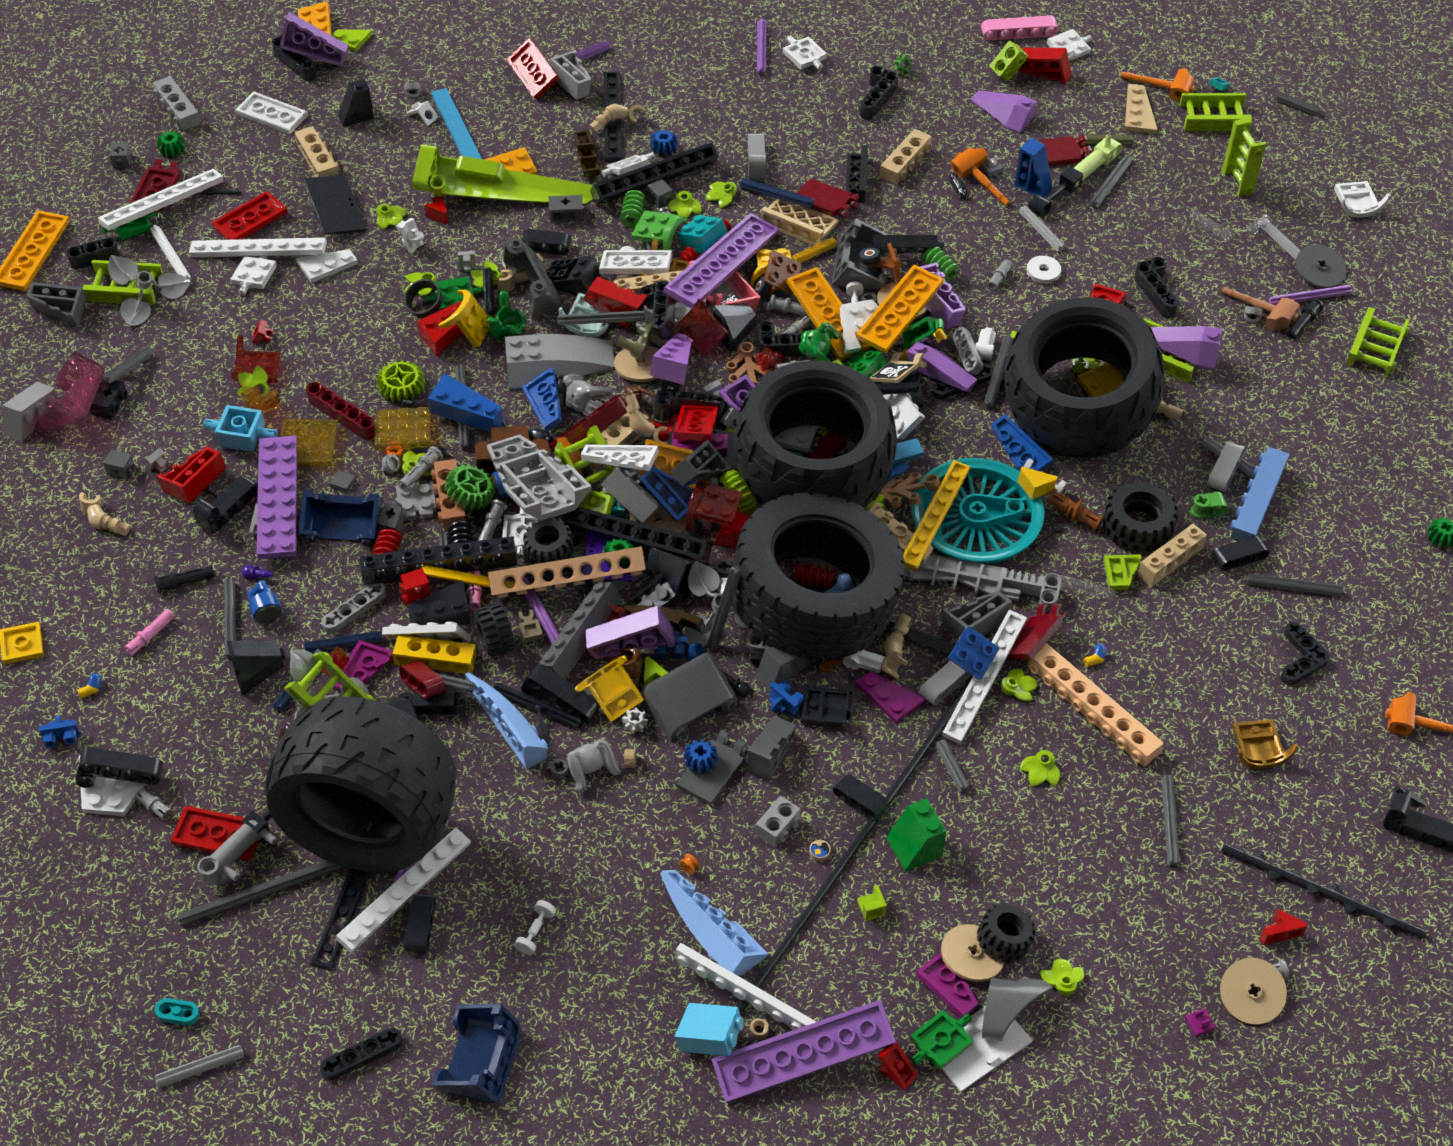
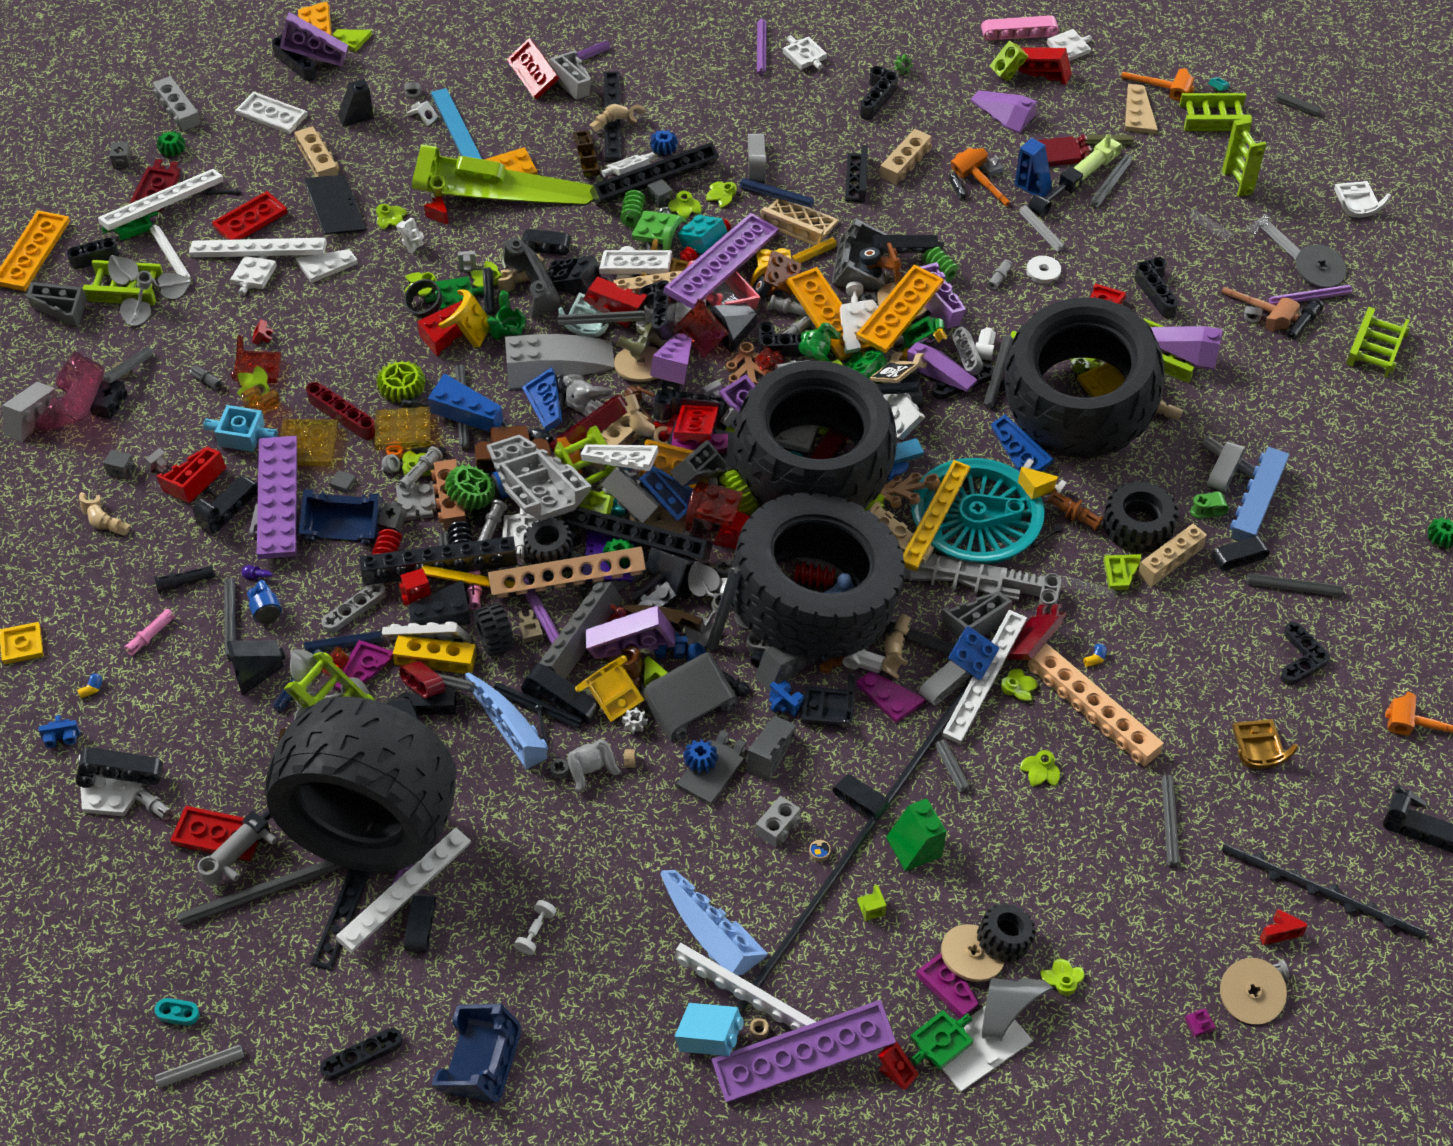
(206, 377): none -> dark grey axle
(565, 208): dark grey brick -> none
(689, 864): orange bush -> none
(828, 198): dark red tile -> none

